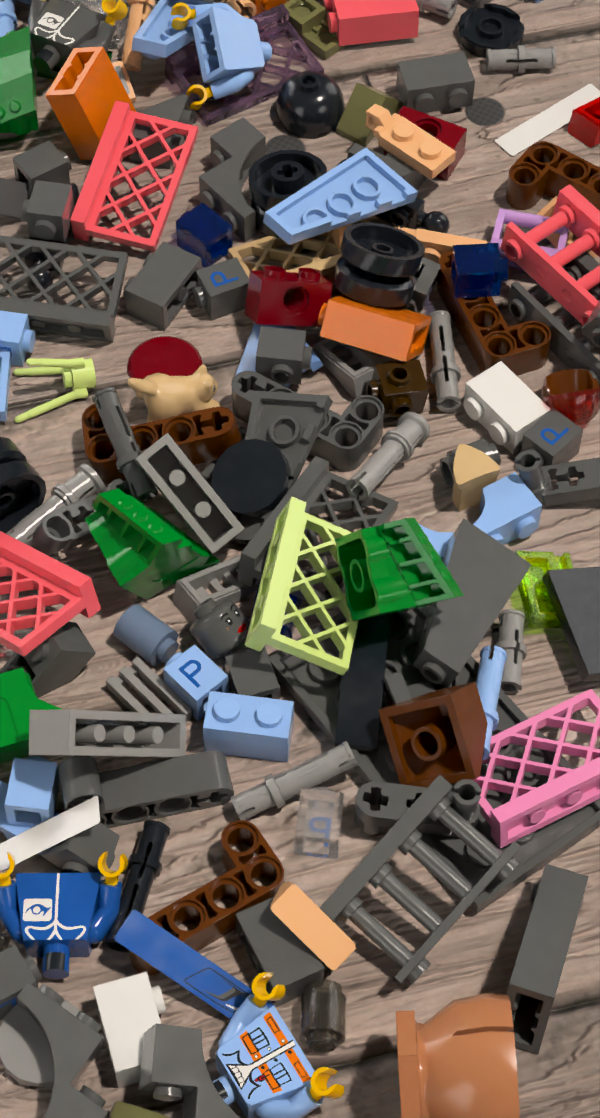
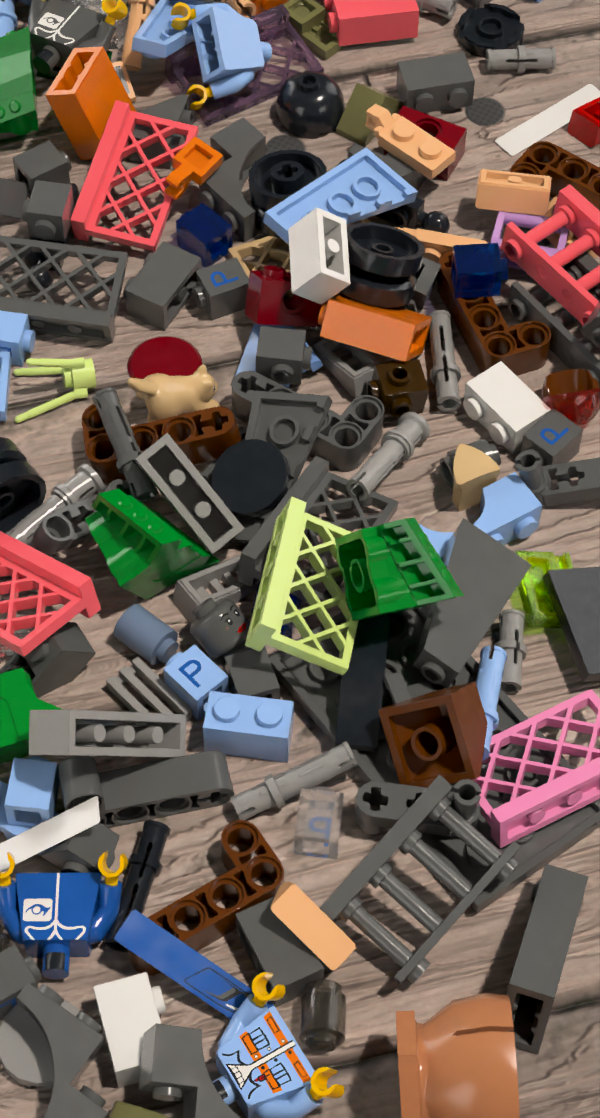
(192, 163): none -> orange plate
(319, 256): none -> white brick
(513, 192): none -> light nougat slope

